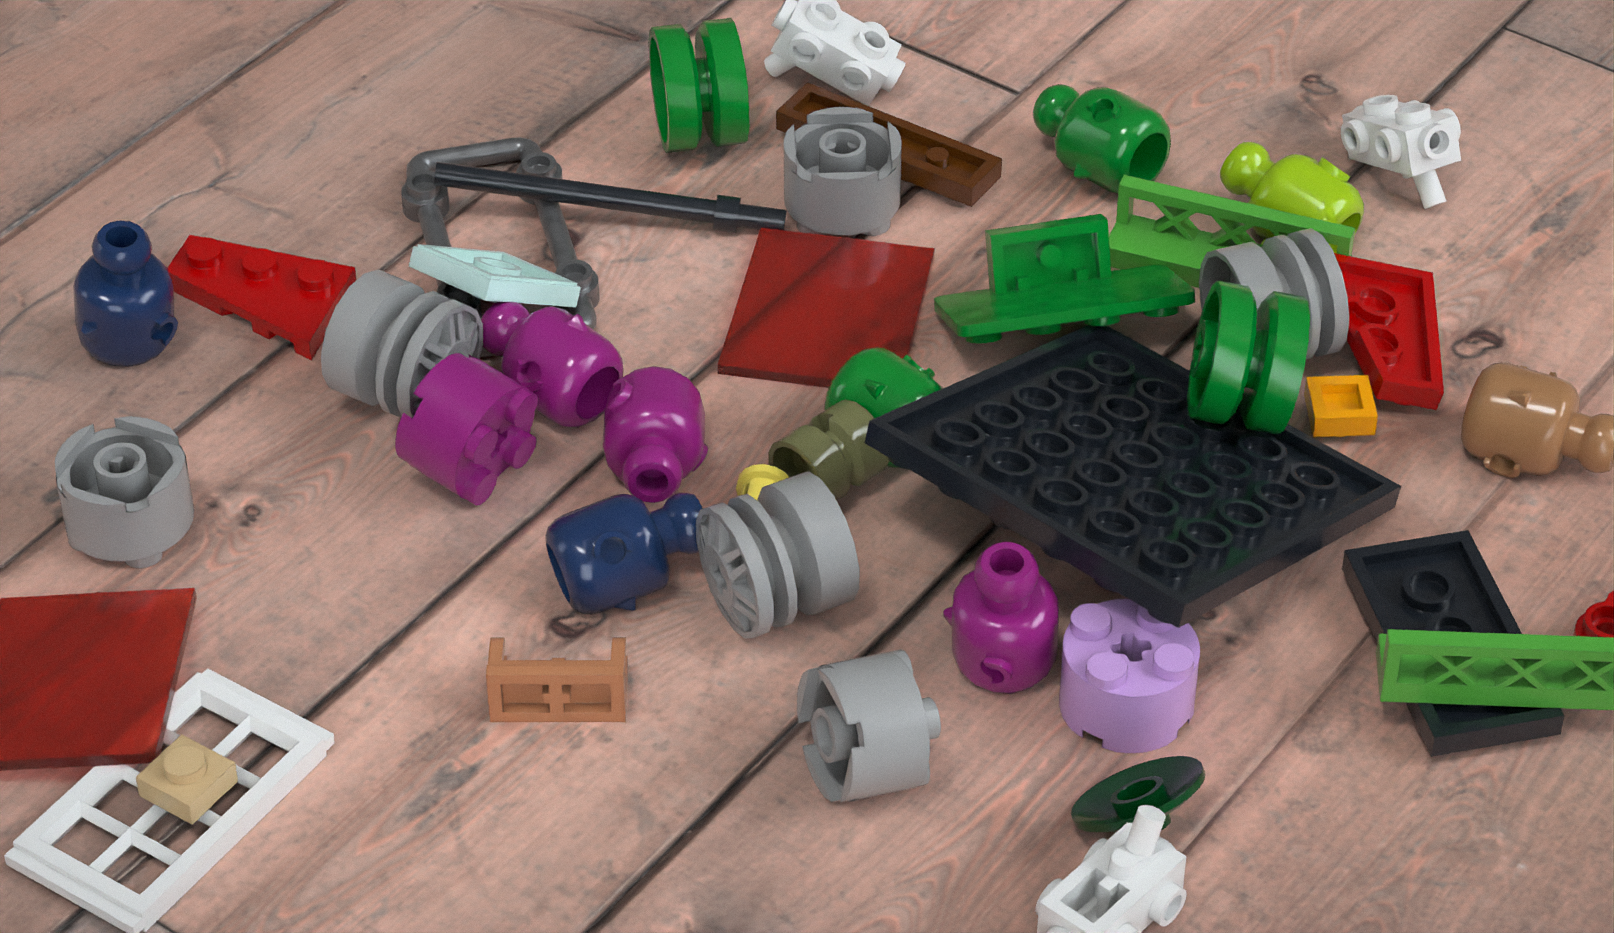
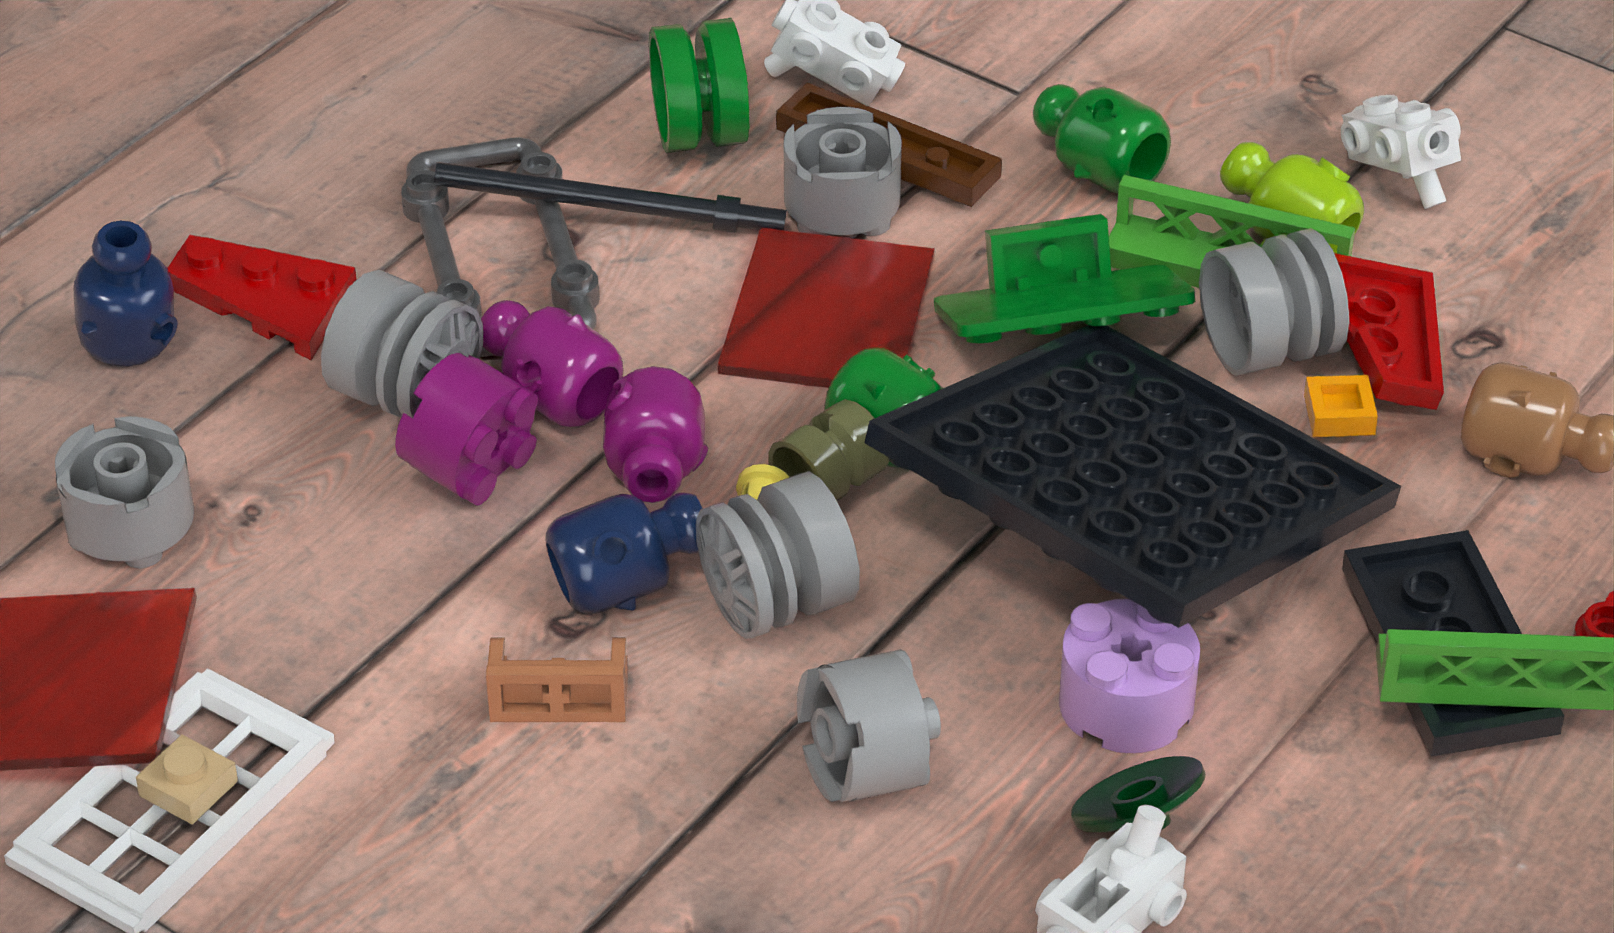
(494, 276): light aqua plate -> none
(1004, 621): magenta piece -> none
(1248, 357): green wheel -> none

